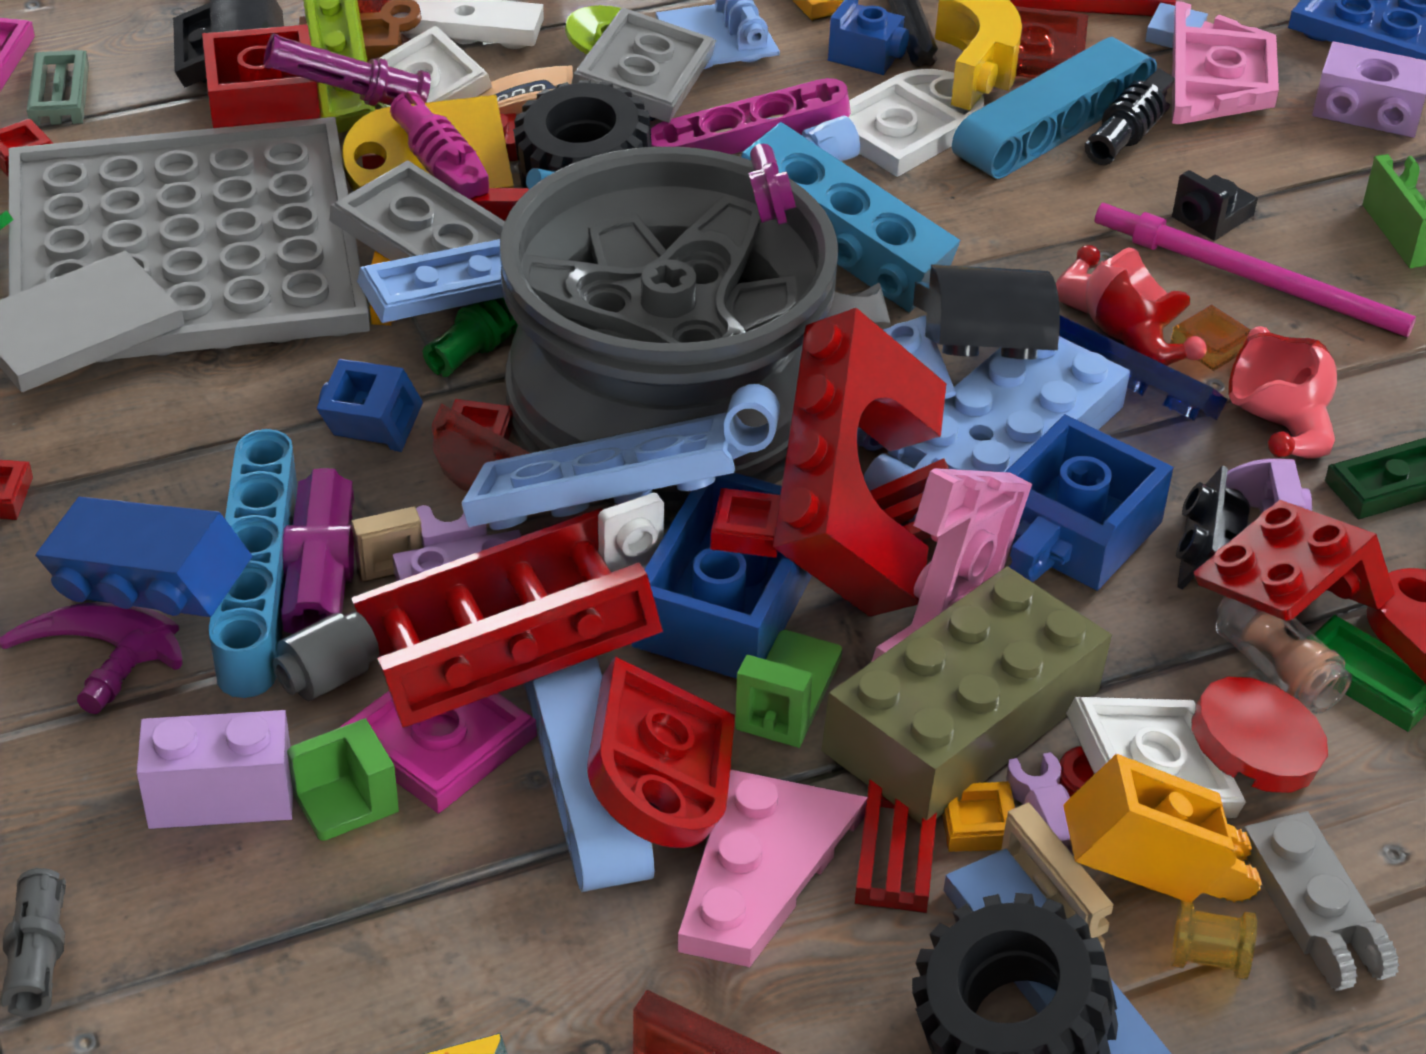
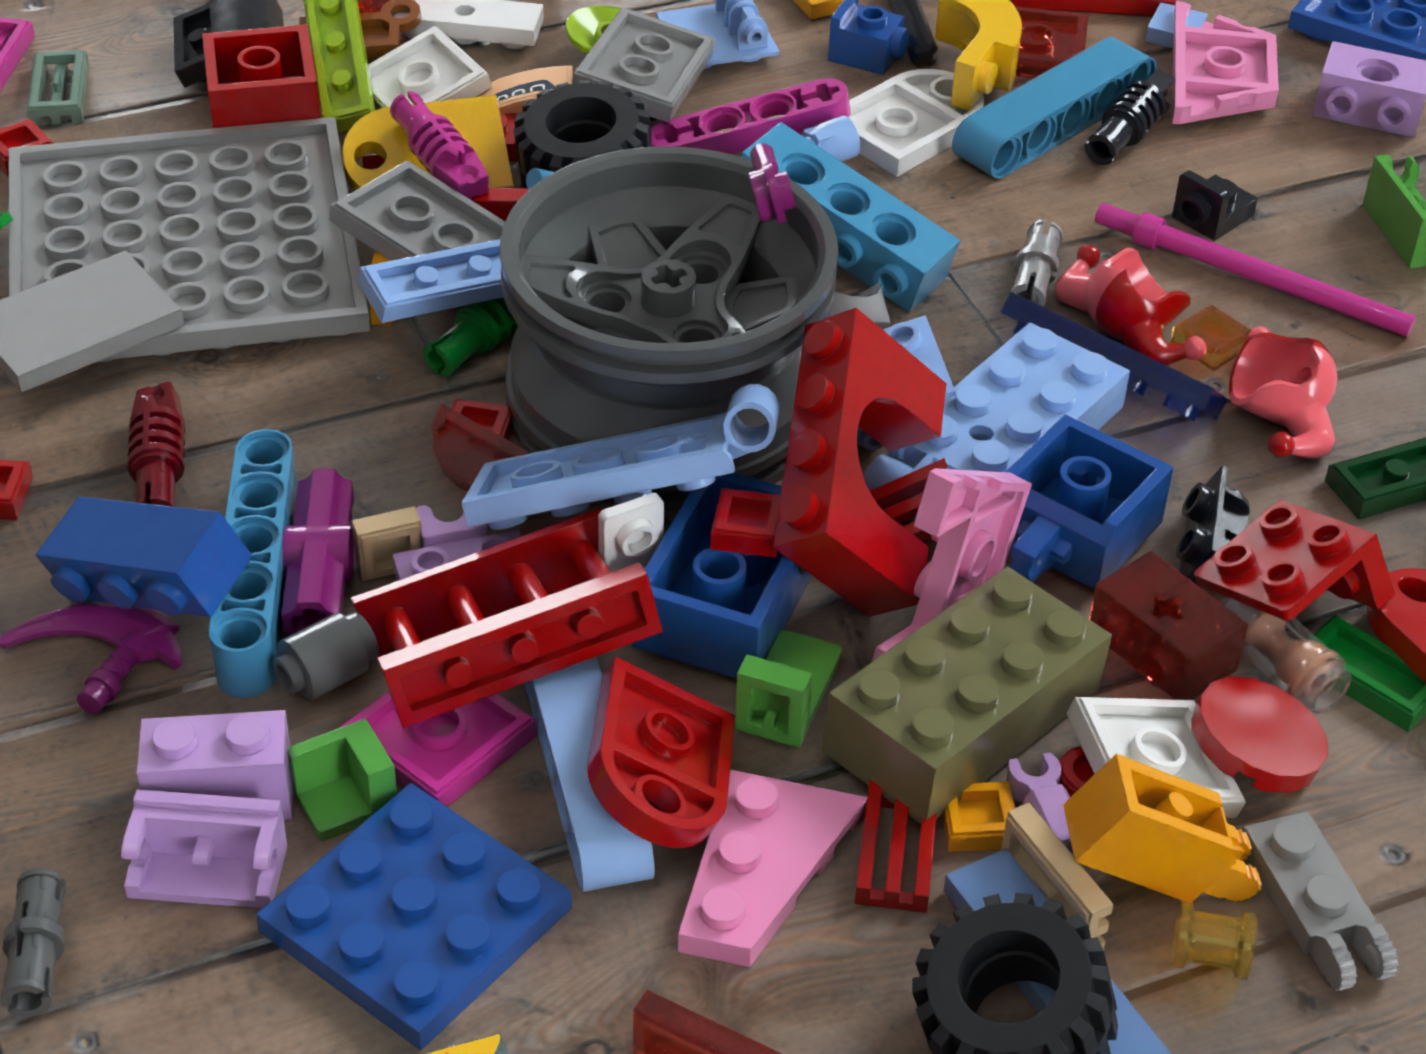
(156, 444): none -> dark red hinge
(204, 848): none -> lavender hinge
(370, 403): blue brick -> none
(372, 80): magenta pin -> none
(414, 914): none -> blue plate
(990, 309): black brick -> none
(1037, 262): none -> light grey pin
(1168, 627): none -> clear red brick
(1269, 481): lavender plate -> none

